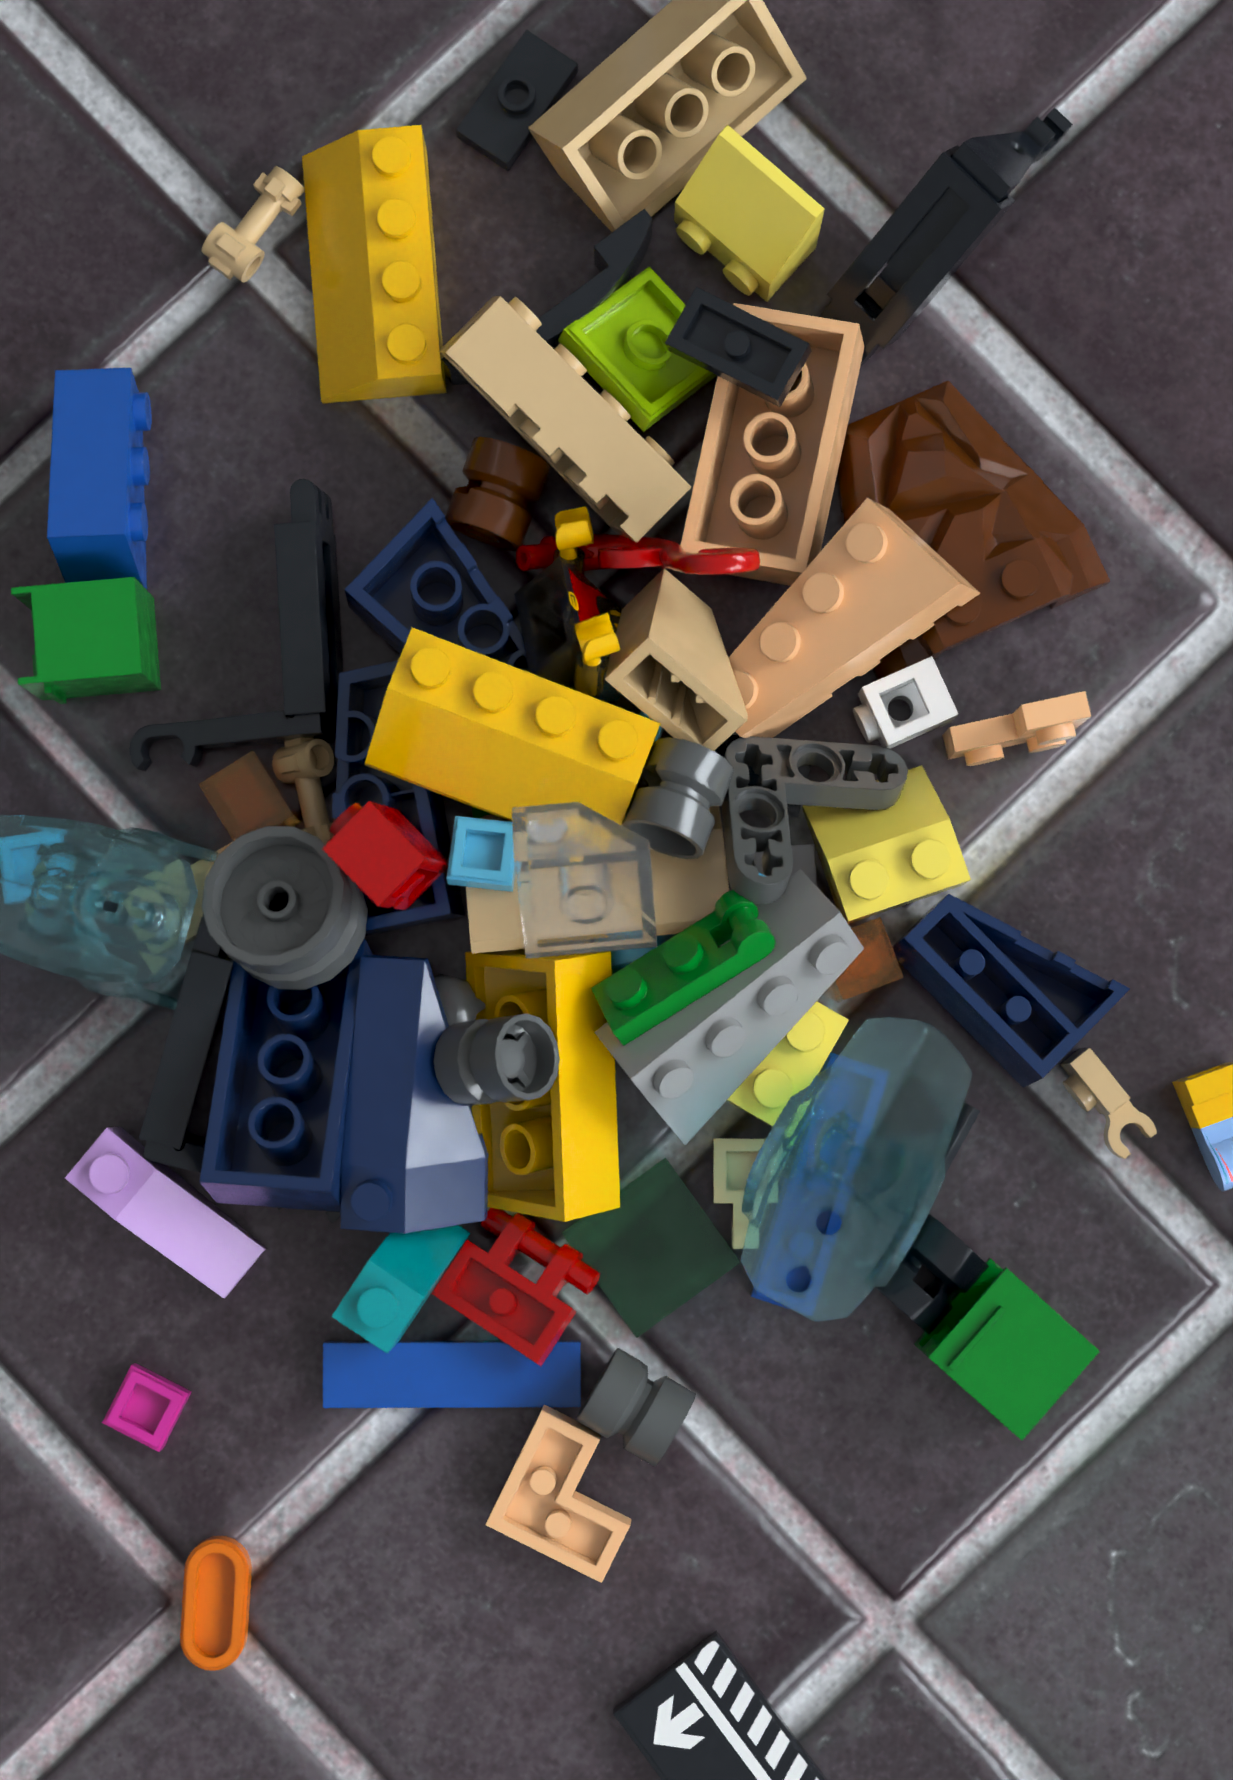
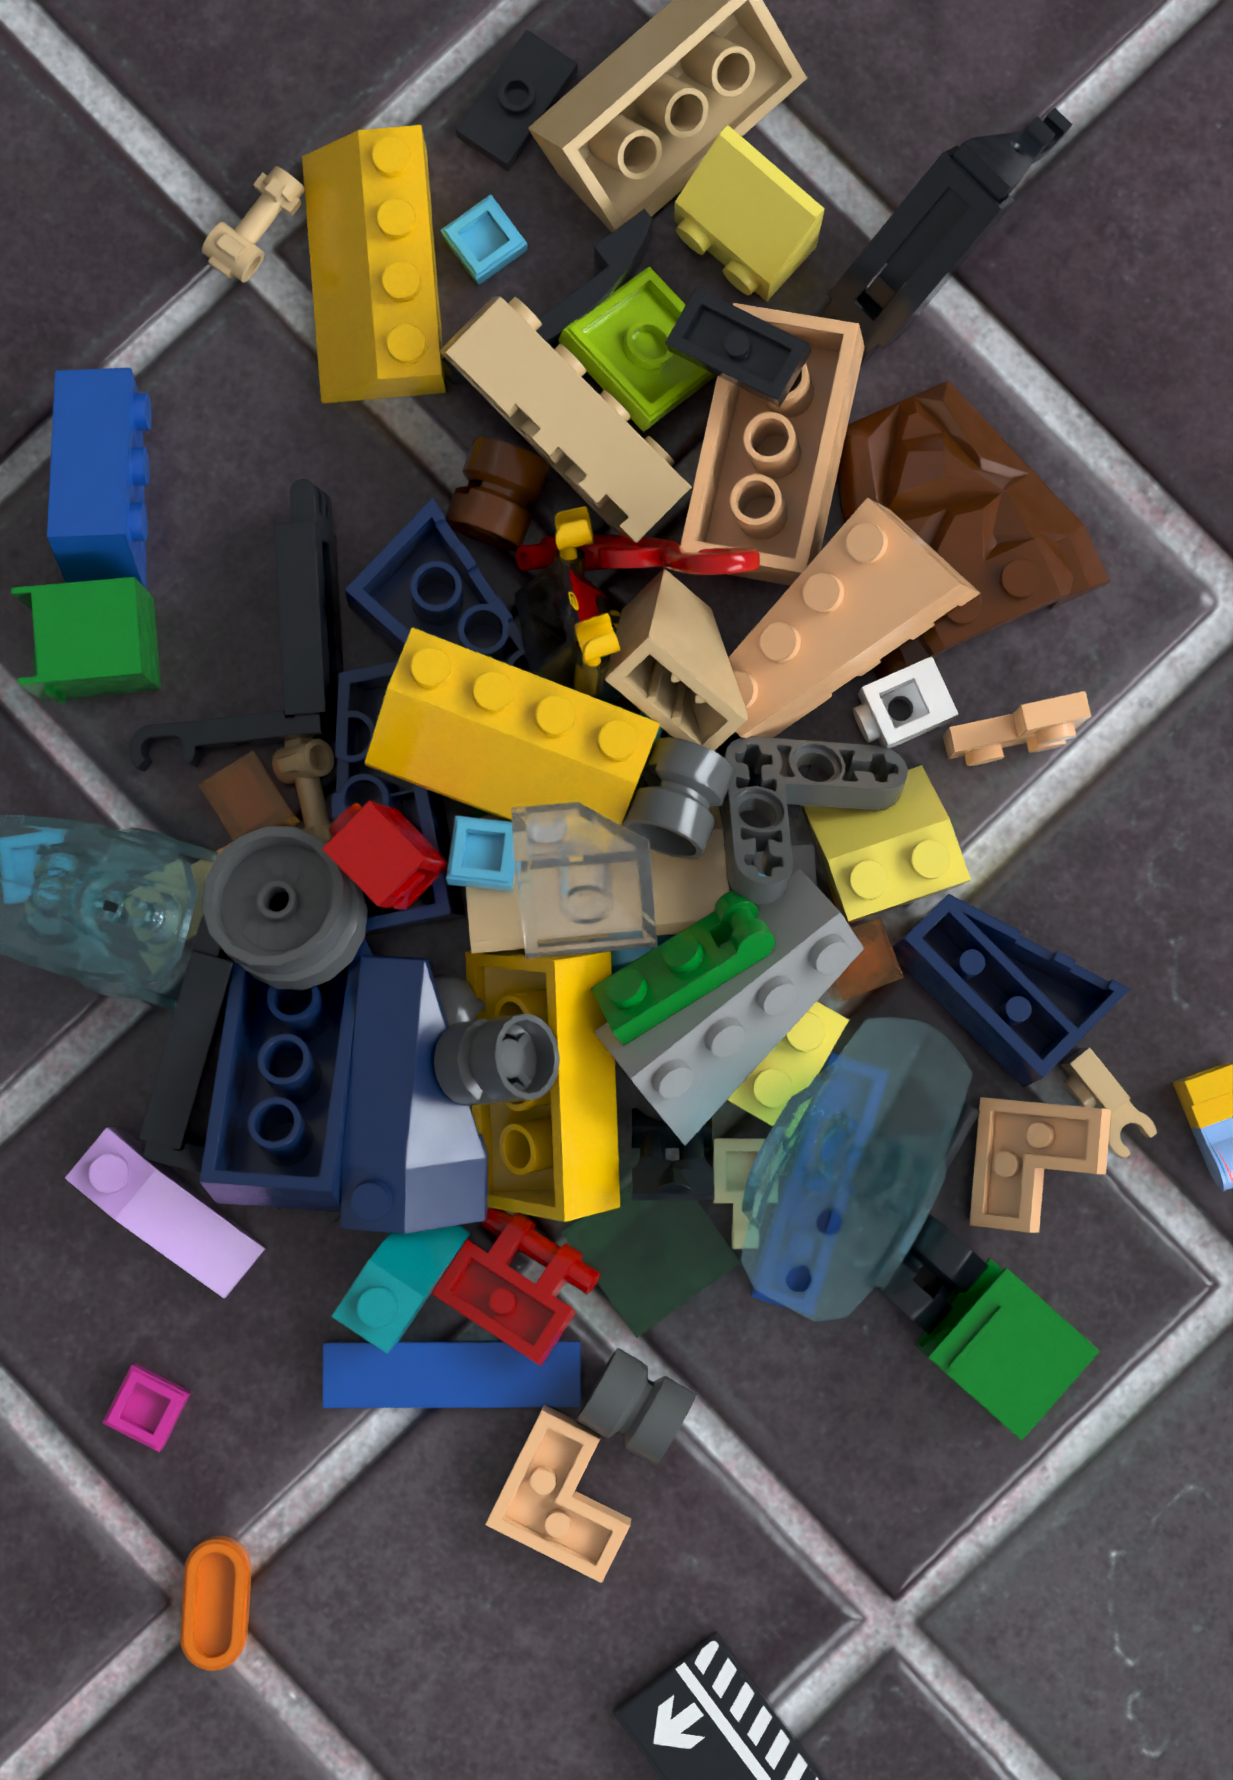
(484, 240): none -> medium azure tile
(665, 1179): none -> black piece
(1016, 1146): none -> light nougat plate

